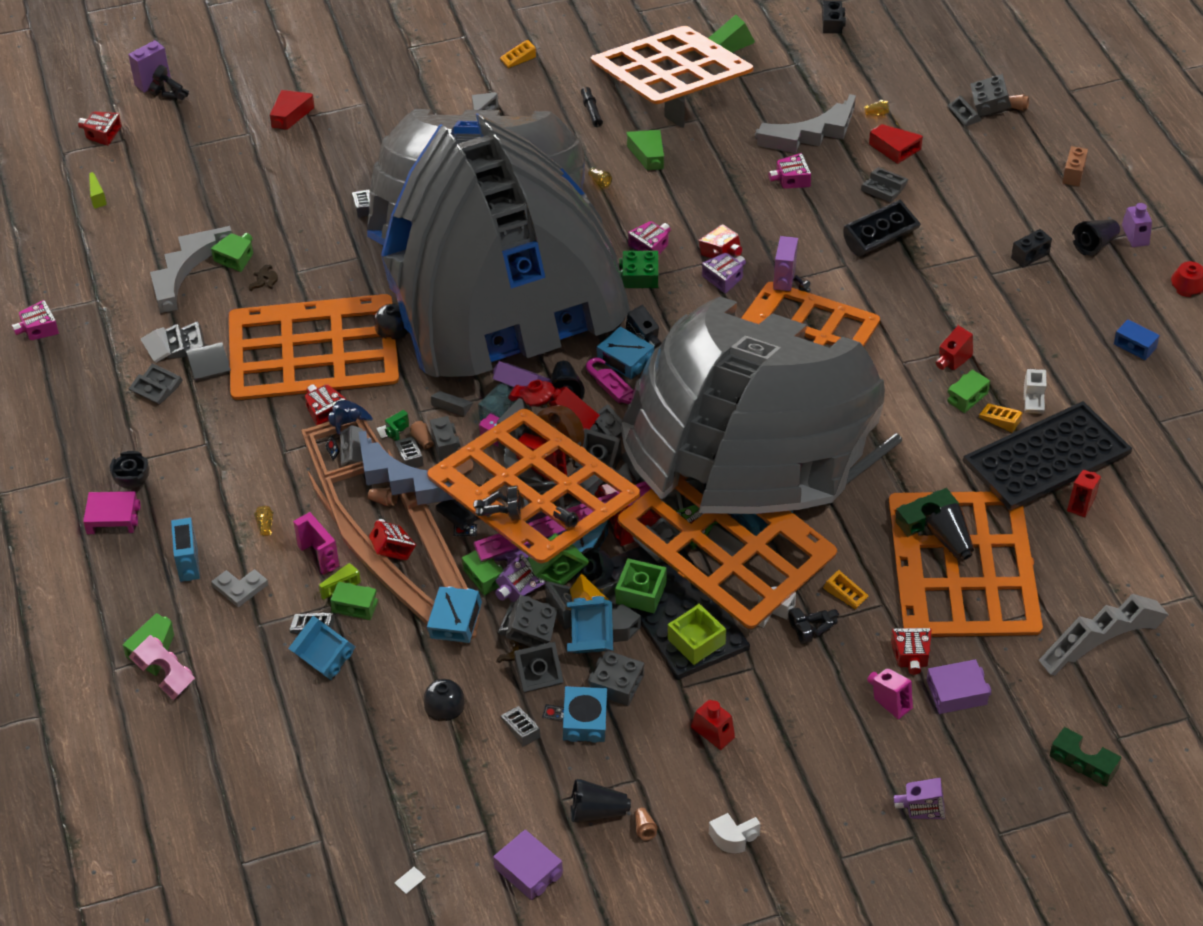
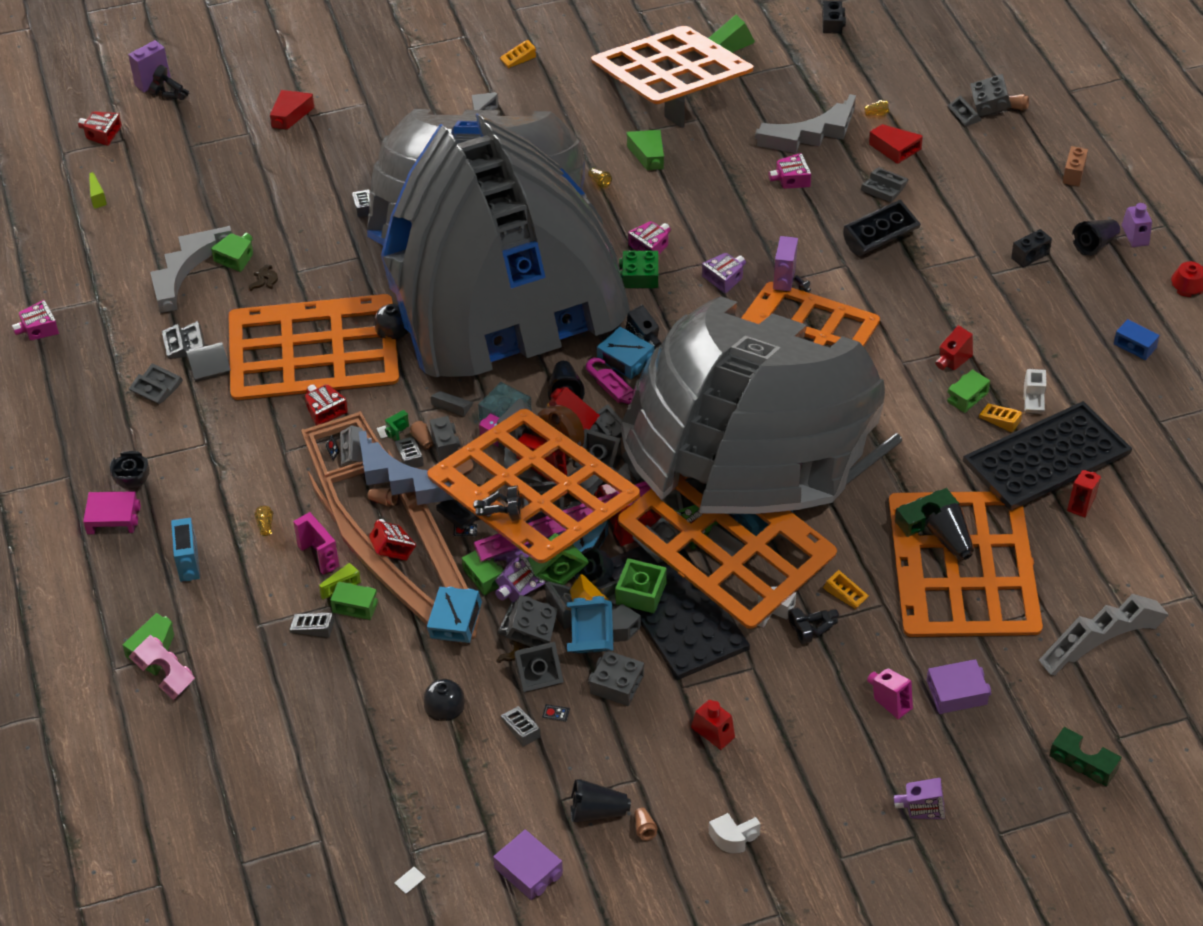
(157, 344): white slope -> none
(239, 590): light grey plate -> none
(322, 647): dark azure panel -> none
(347, 412): dark blue piece -> none
(514, 375): medium lavender brick -> none
(534, 394): red animal -> none
(569, 518): black pin -> none
(584, 714): dark azure brick -> none
(590, 102): black pin -> none
(696, 634): lime container -> none
(720, 241): red torso -> none
(911, 648): torso -> none

